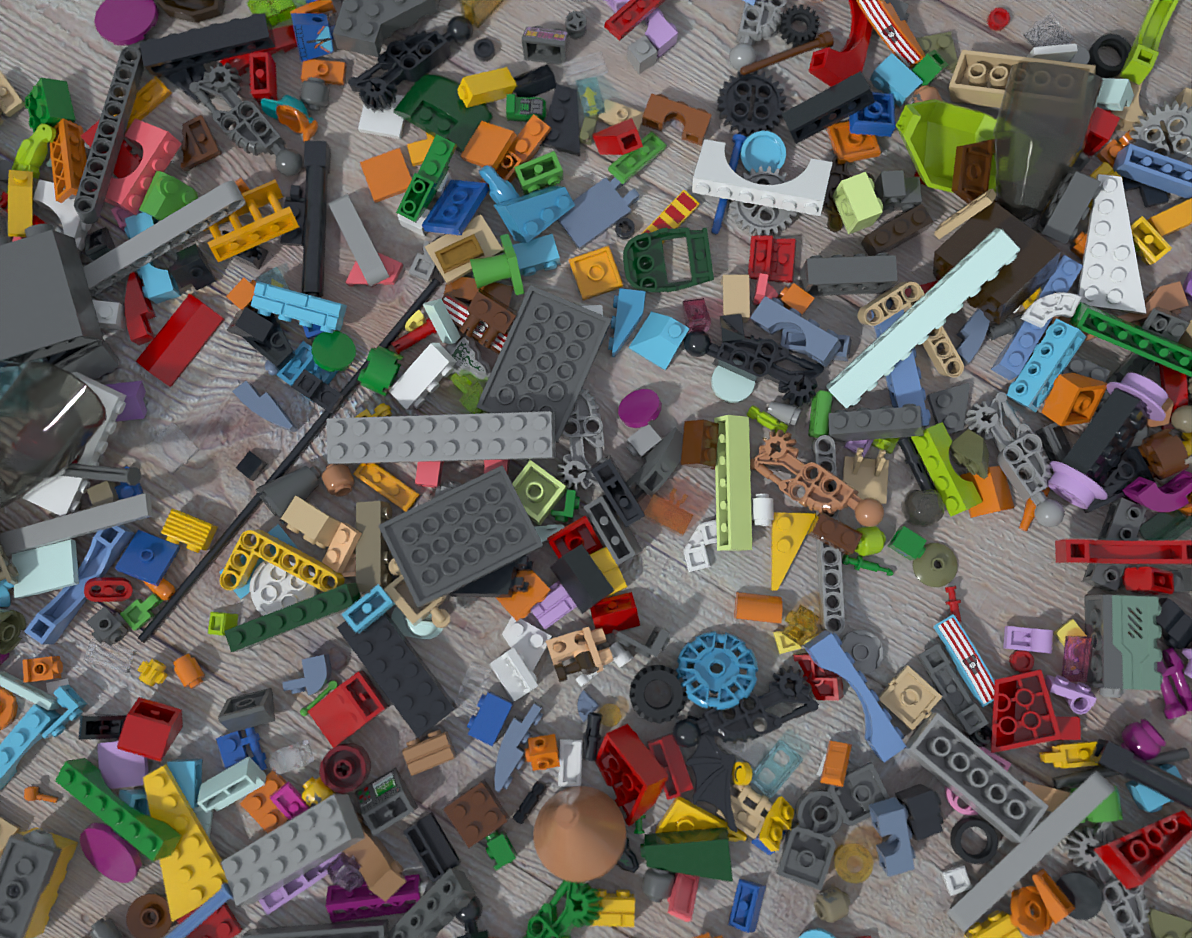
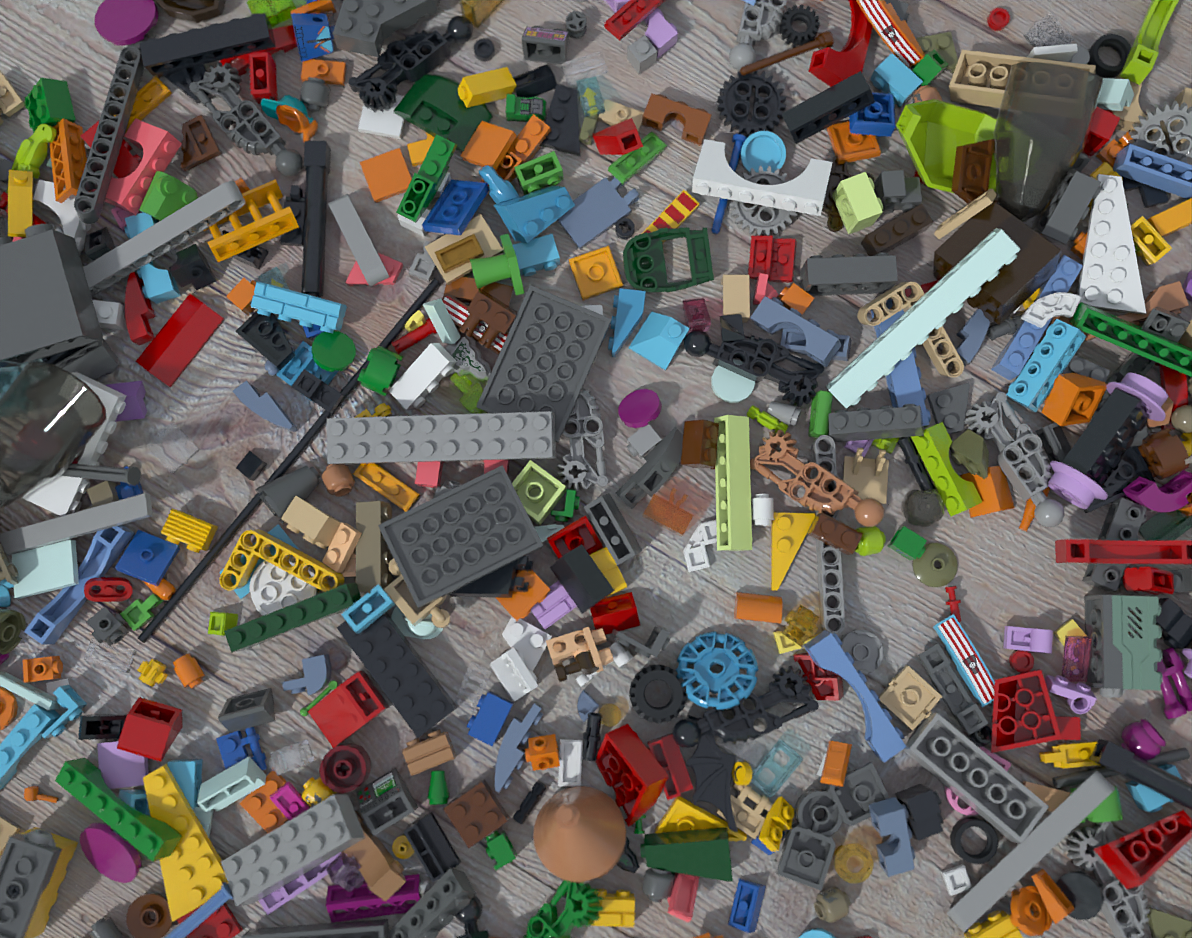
(250, 326): black slope -> none
(399, 852): none -> yellow tile
(438, 789): none -> green cone
(617, 490): black slope -> none
(864, 564): green piece -> none

